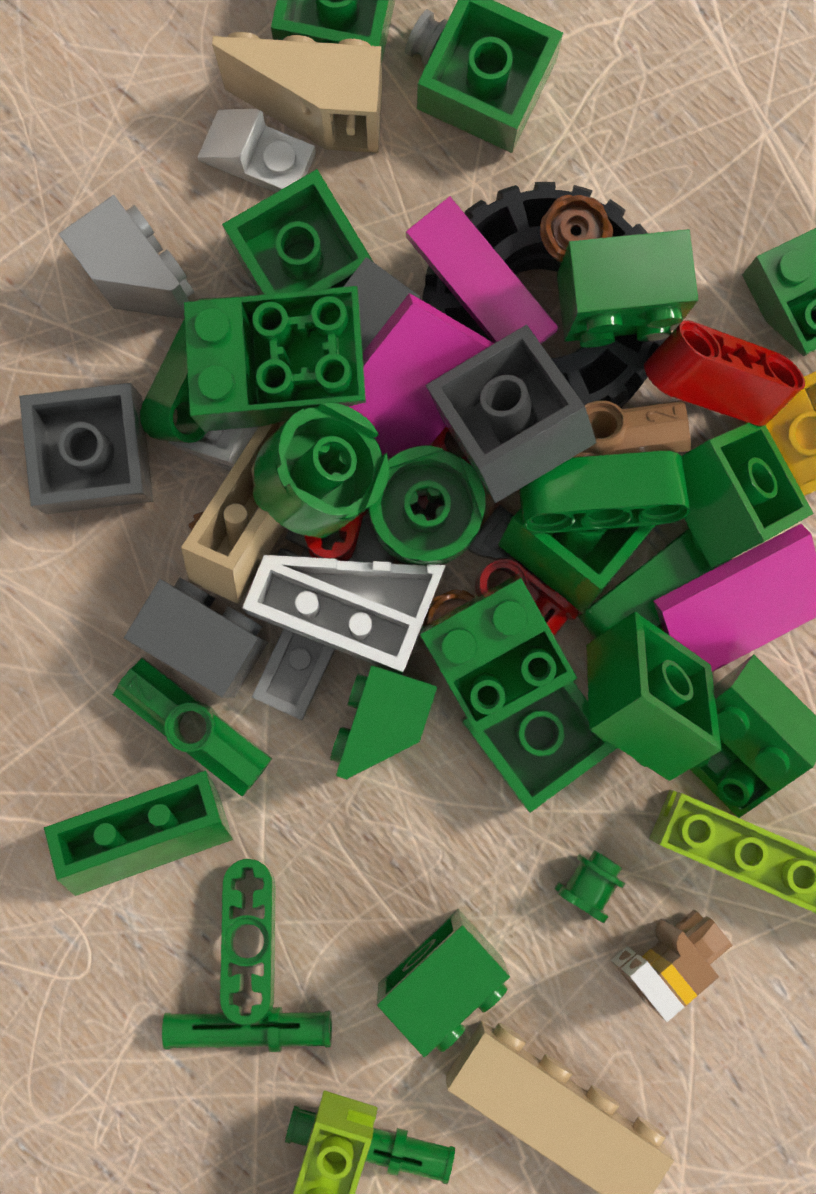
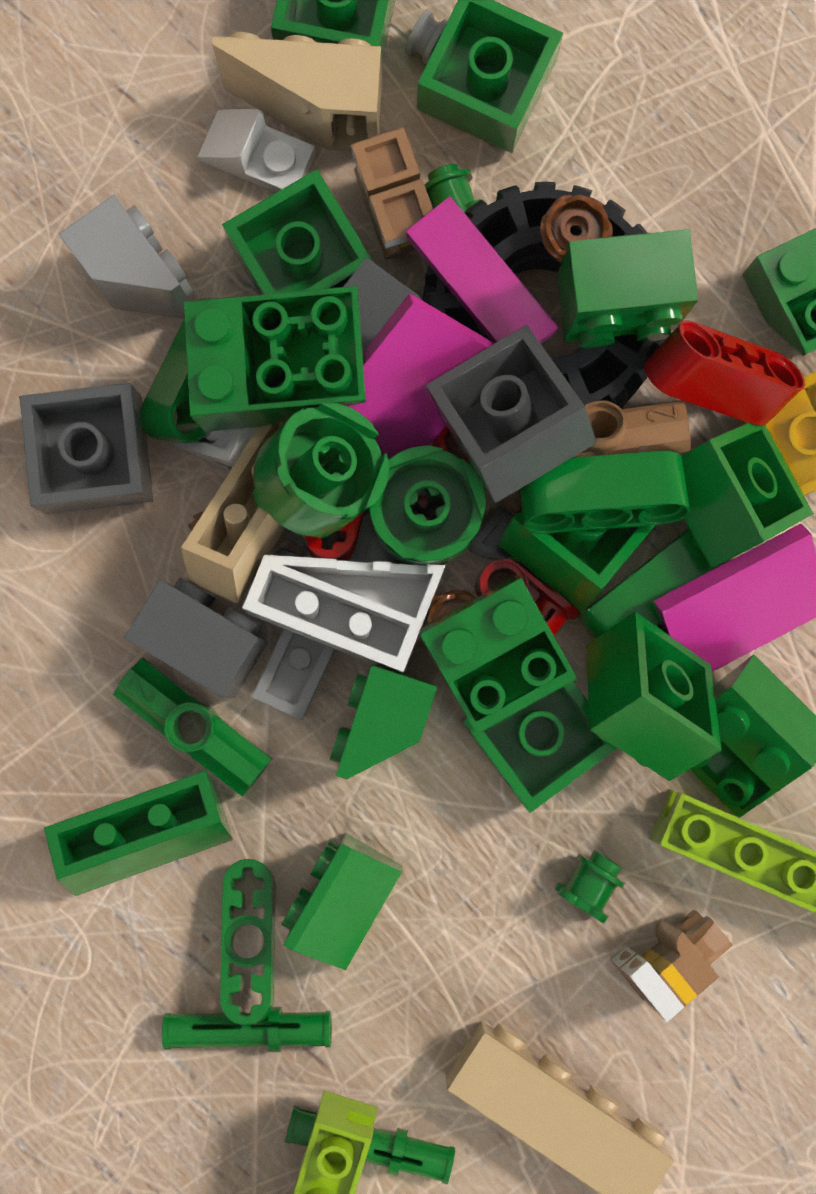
(343, 903): none -> green slope
(391, 188): none -> medium nougat hips
(443, 985): green brick -> none
(451, 182): none -> green brick

